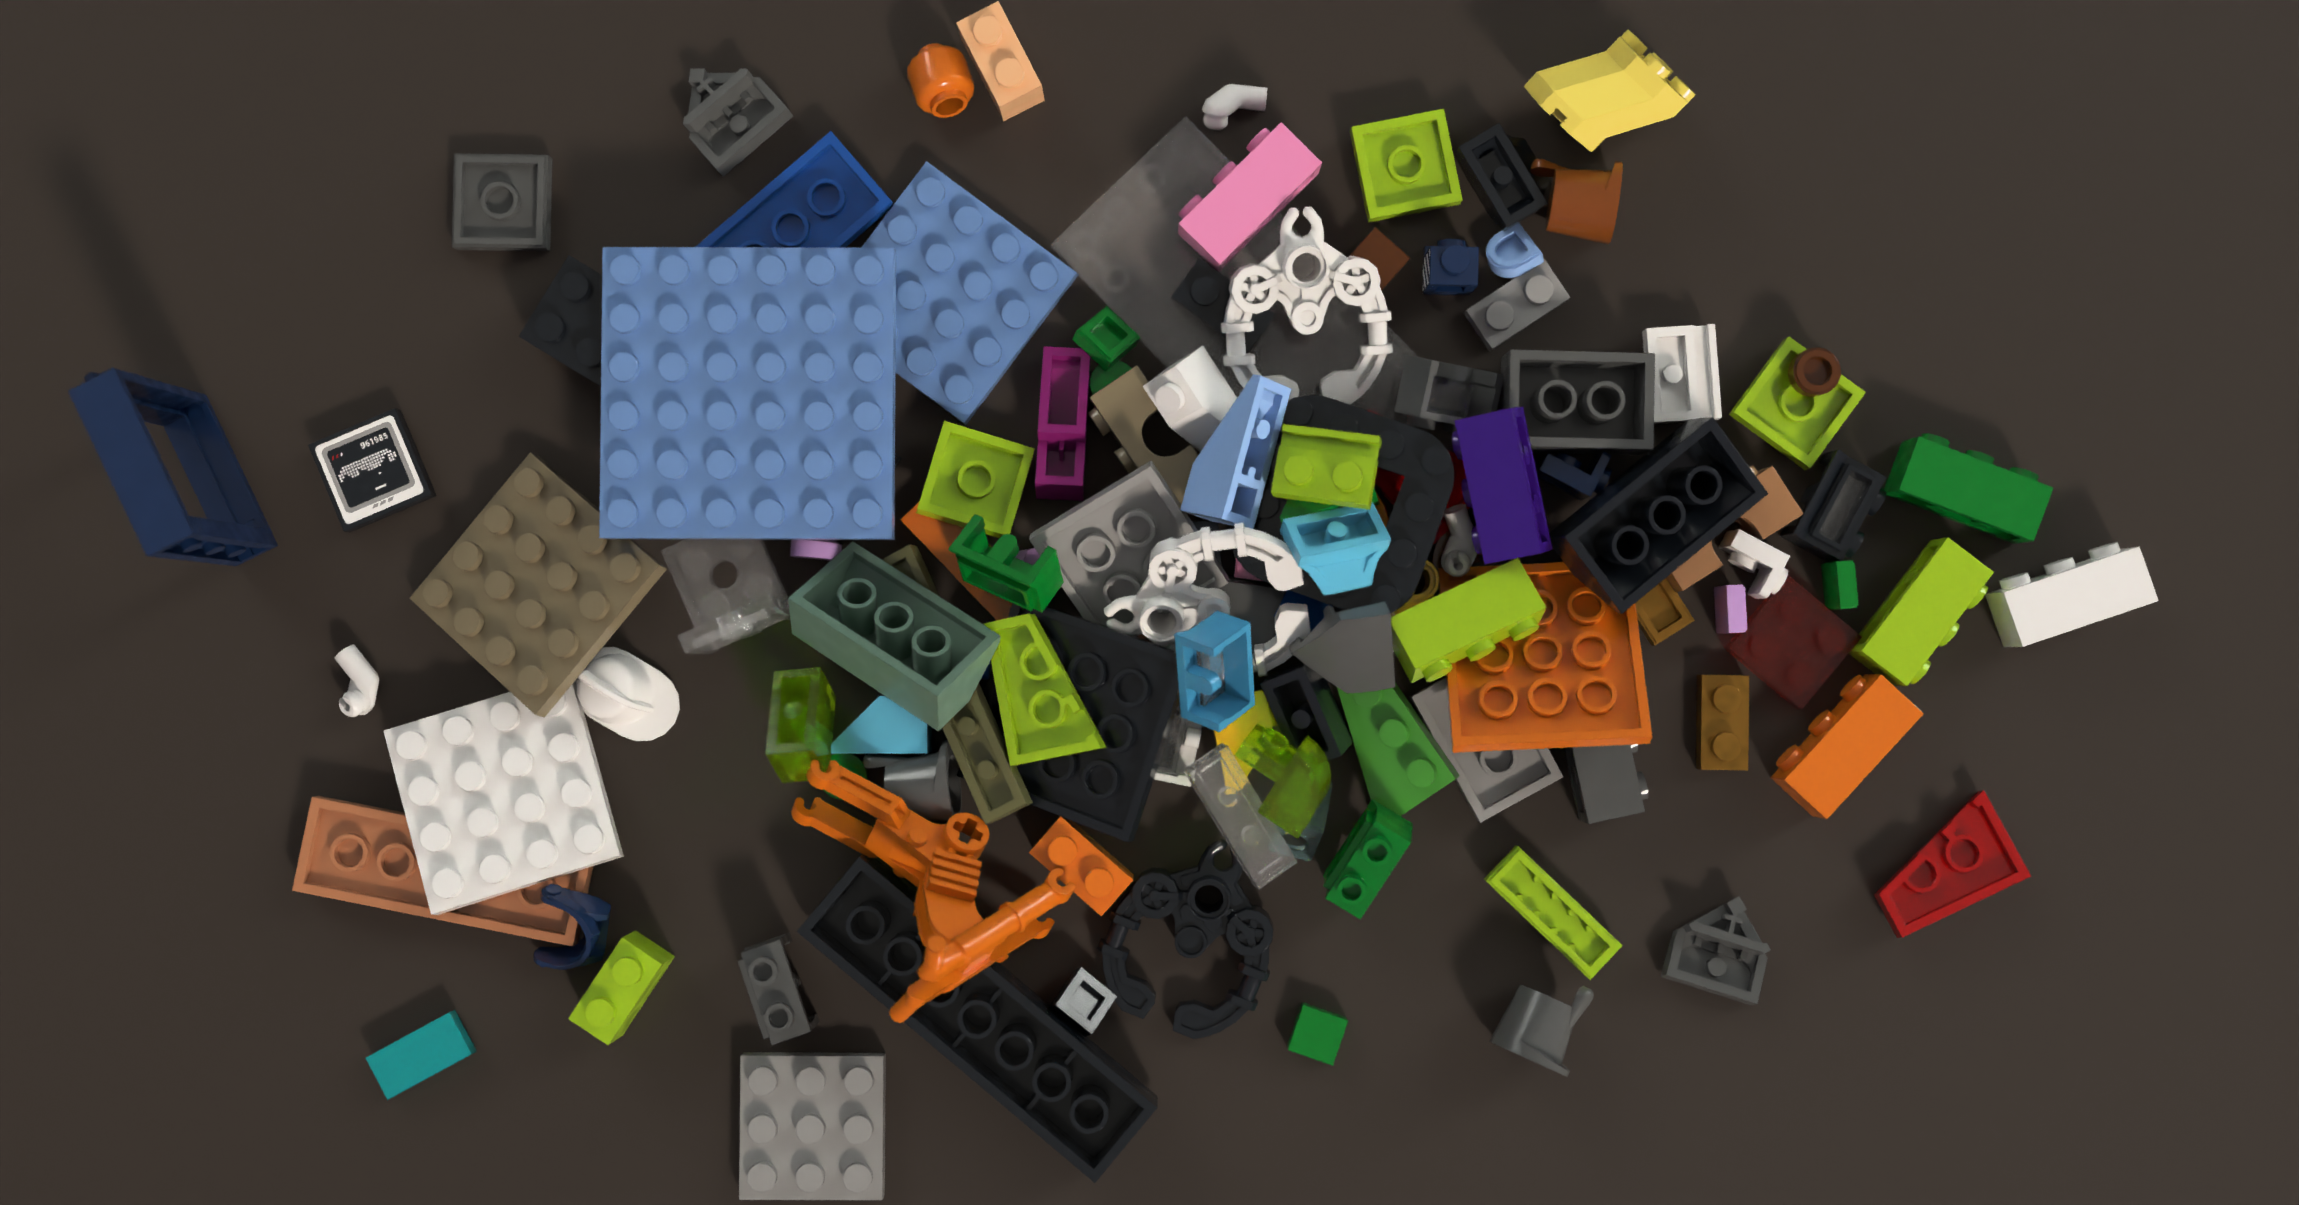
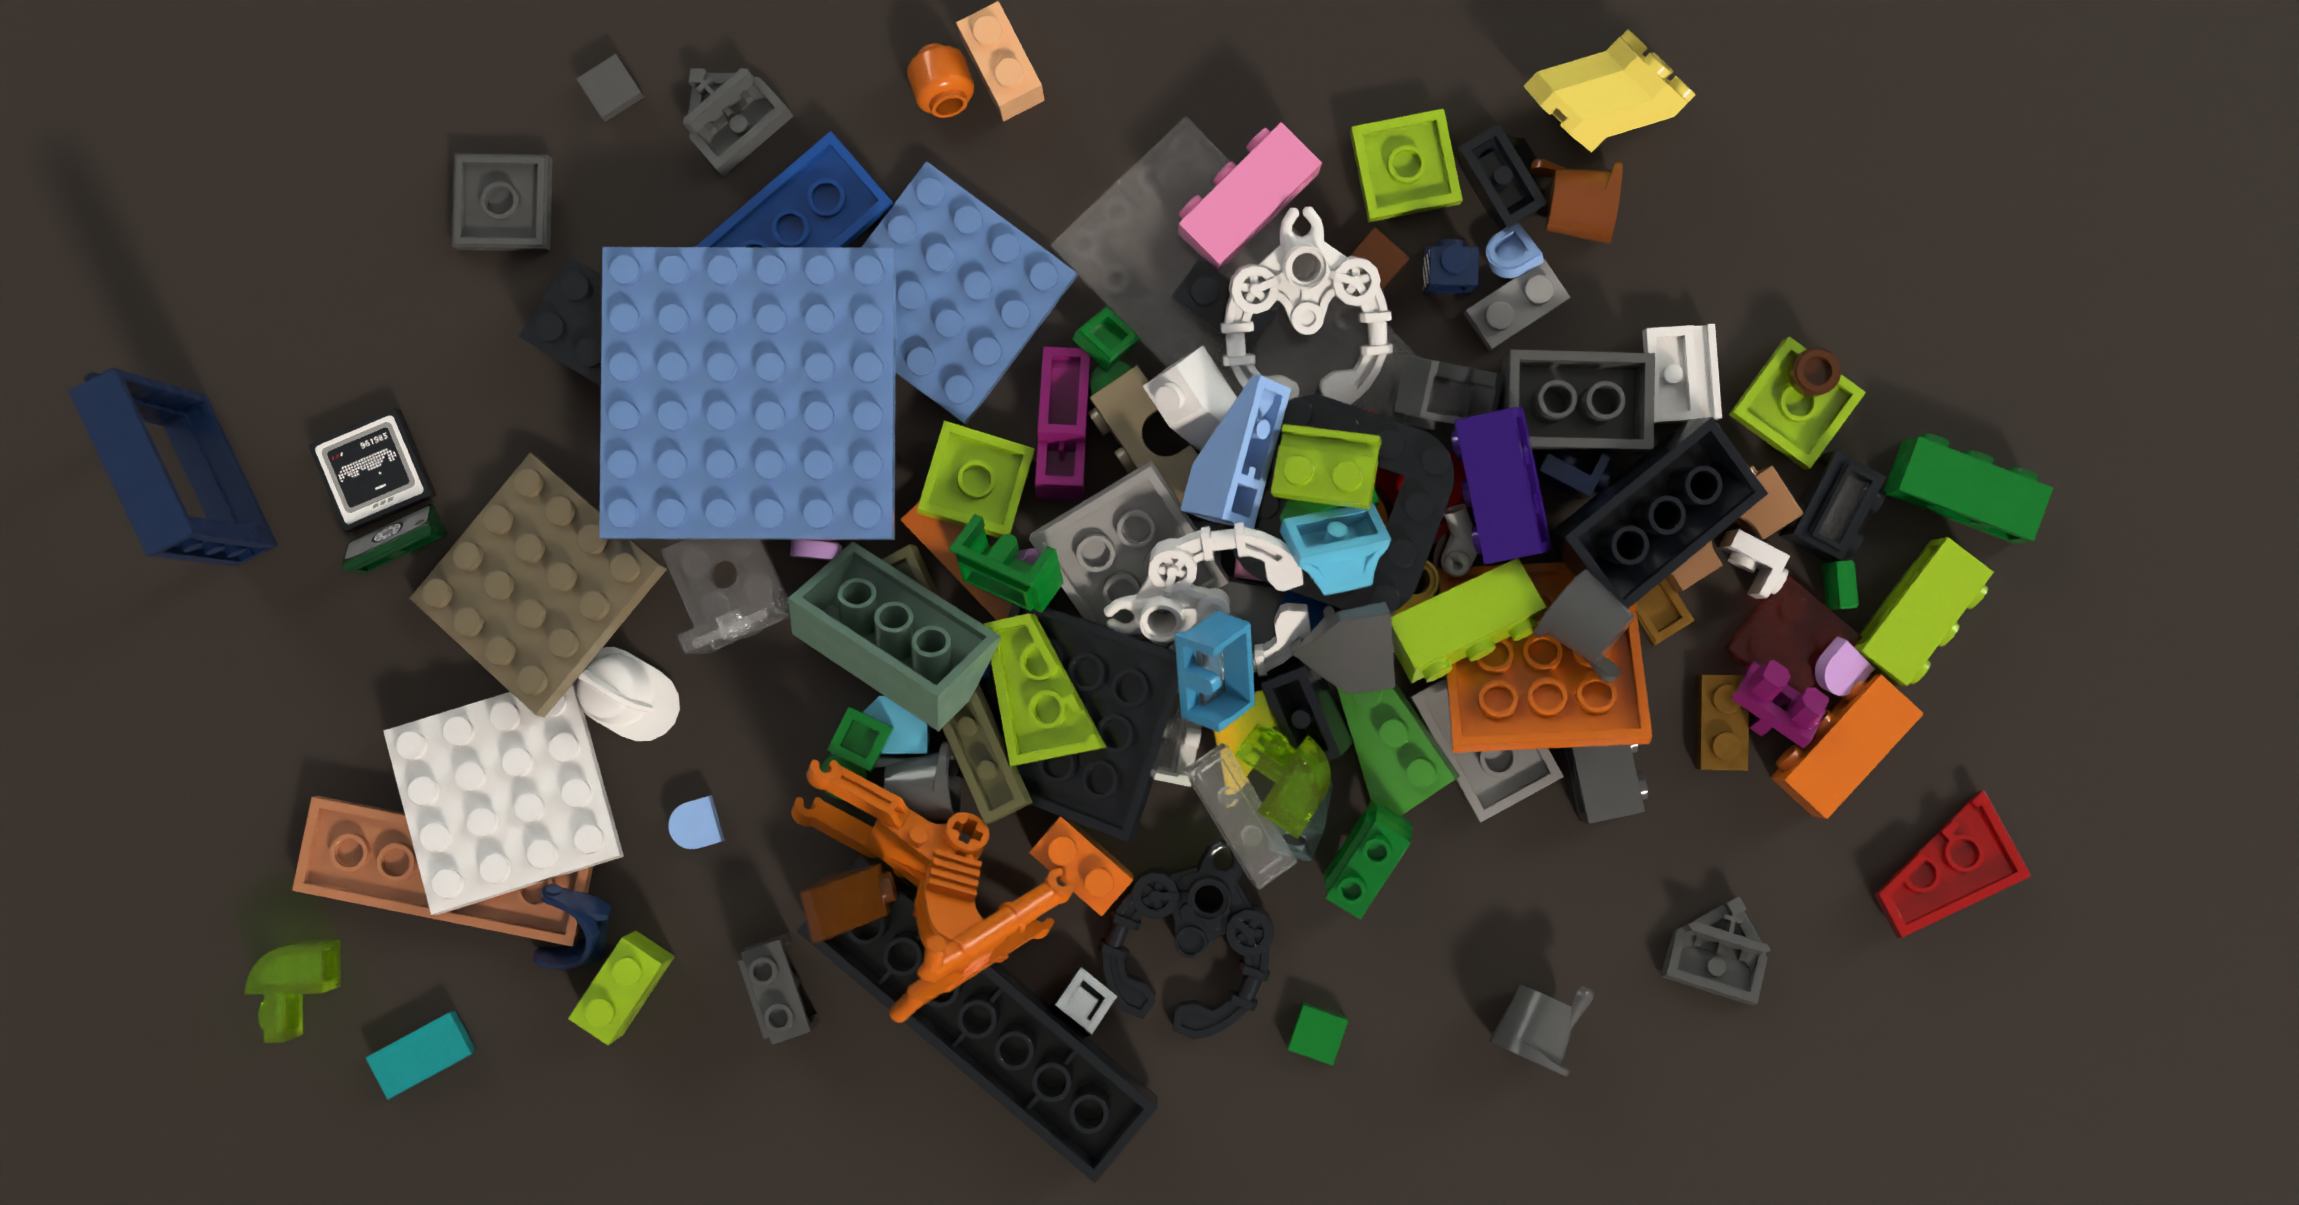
(285, 976): none -> clear neon green brick
(363, 682): white arm -> none
(393, 540): none -> dark green slope
(610, 87): none -> dark grey tile
(696, 824): none -> light blue tile
(800, 722): clear neon green brick -> none
(812, 1126): light grey plate -> none
(848, 900): none -> reddish brown slope
(860, 738): none -> green tile
(1230, 99): white arm -> none
(1553, 912): lime plate -> none
(1588, 622): none -> dark grey hat
(1730, 609): lavender tile -> none
(1764, 694): none -> magenta hips
(1841, 667): none -> lavender tile
(2070, 595): white brick -> none

